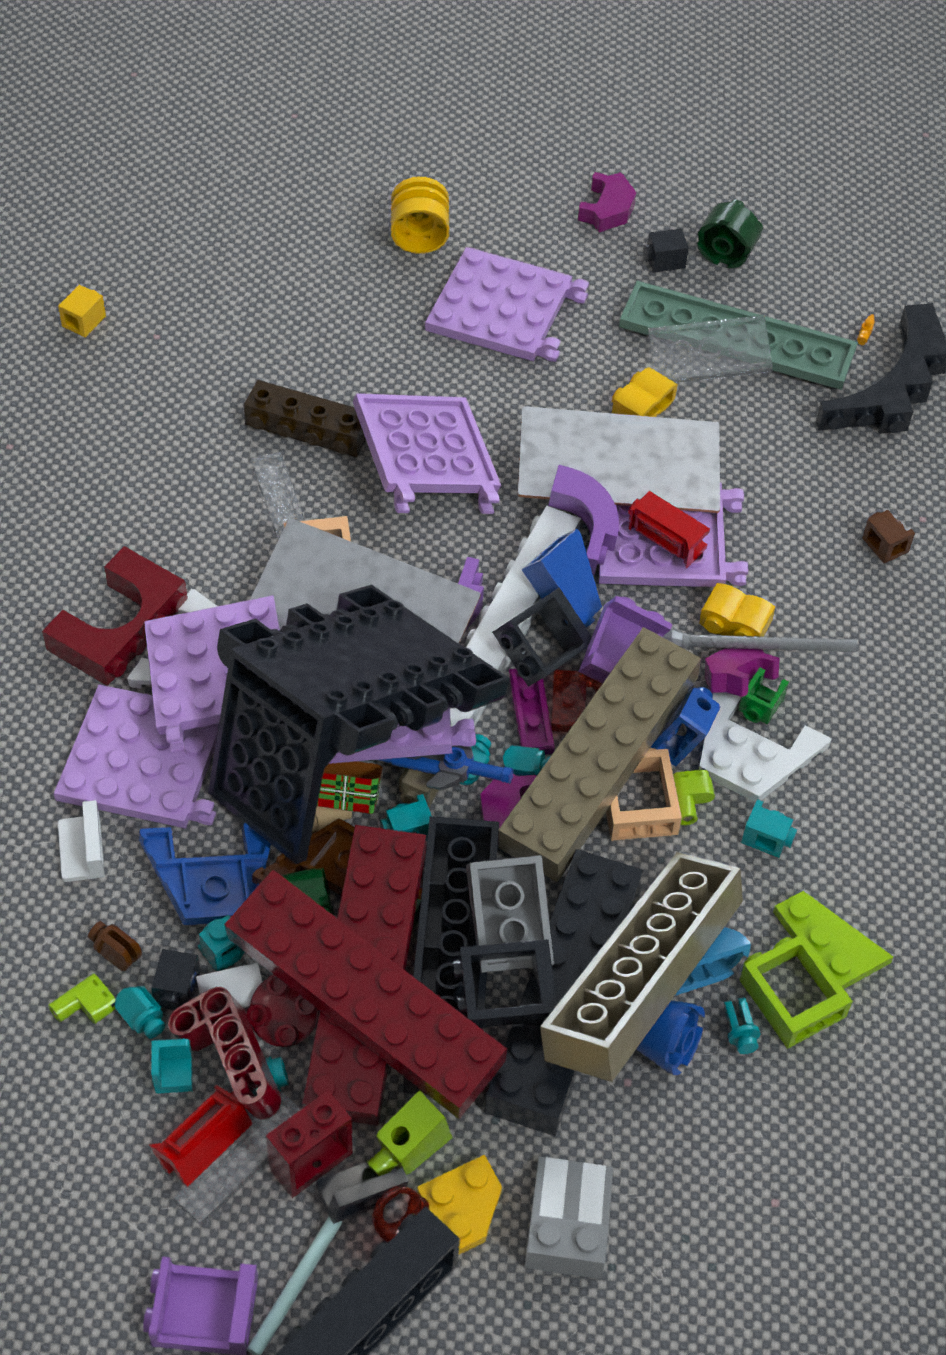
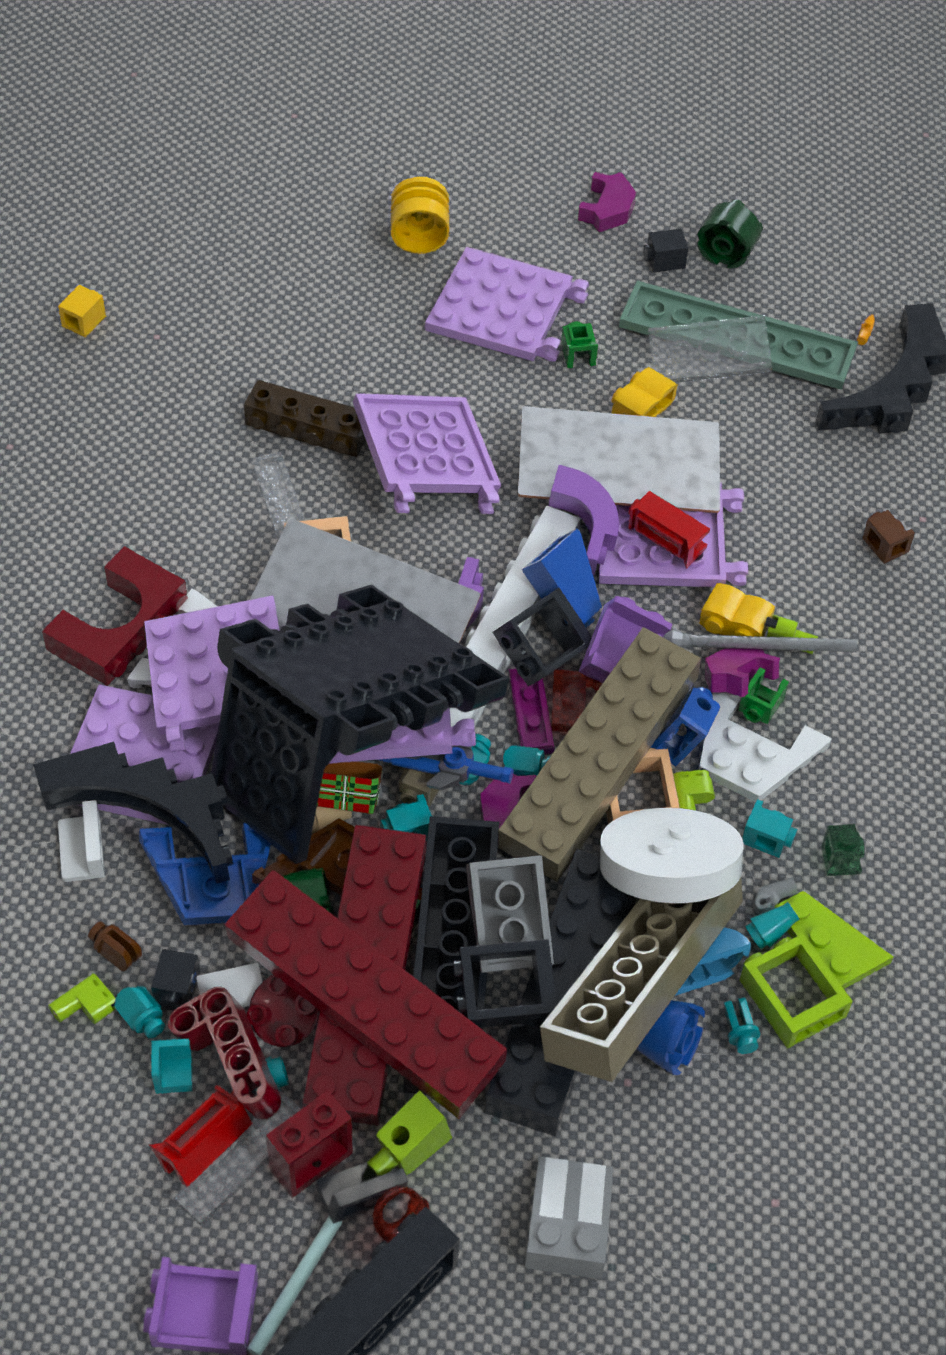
(104, 776): none -> black arch
(215, 942): teal brick -> none
(465, 1200): yellow plate -> none
(576, 338): none -> green window
(671, 855): none -> white brick
(771, 895): none -> light grey arm
(771, 925): none -> teal cone
(787, 628): none -> lime piece
(842, 850): none -> clear green brick

